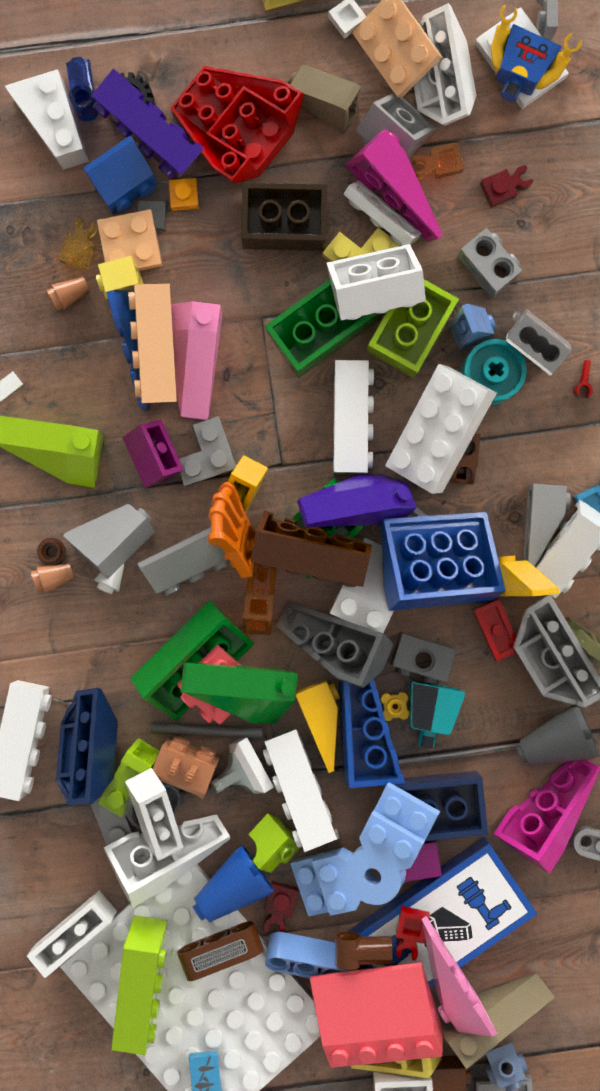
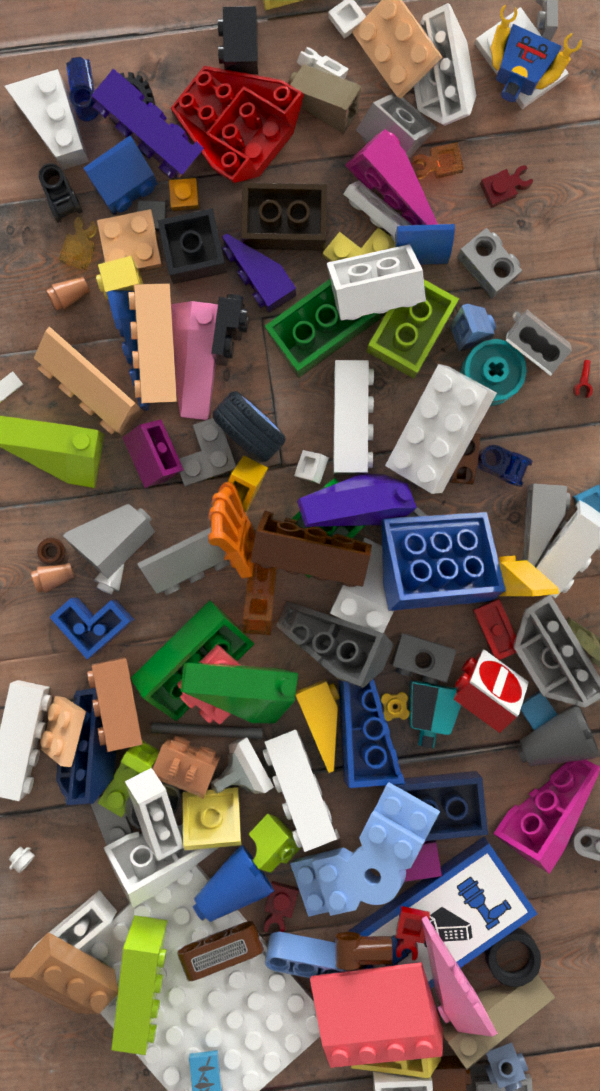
(21, 859): none -> white plate
(59, 196): none -> black piece
(62, 731): none -> light nougat plate
(67, 976): none -> medium nougat slope
(87, 383): none -> light nougat slope
(89, 631): none -> blue brick
(115, 704): none -> nougat slope
(192, 246): none -> black brick
(211, 820): none -> light yellow plate
(229, 325): none -> black plate
(239, 39): none -> black brick
(248, 427): none -> black wheel
(264, 275): none -> dark purple slope
(311, 466): none -> white plate
(324, 63): none -> white plate
(429, 242): none -> blue slope
(490, 690): none -> piece
(508, 467): none -> clear blue piece
(522, 976): none -> black tyre
(537, 710): none -> dark azure tile

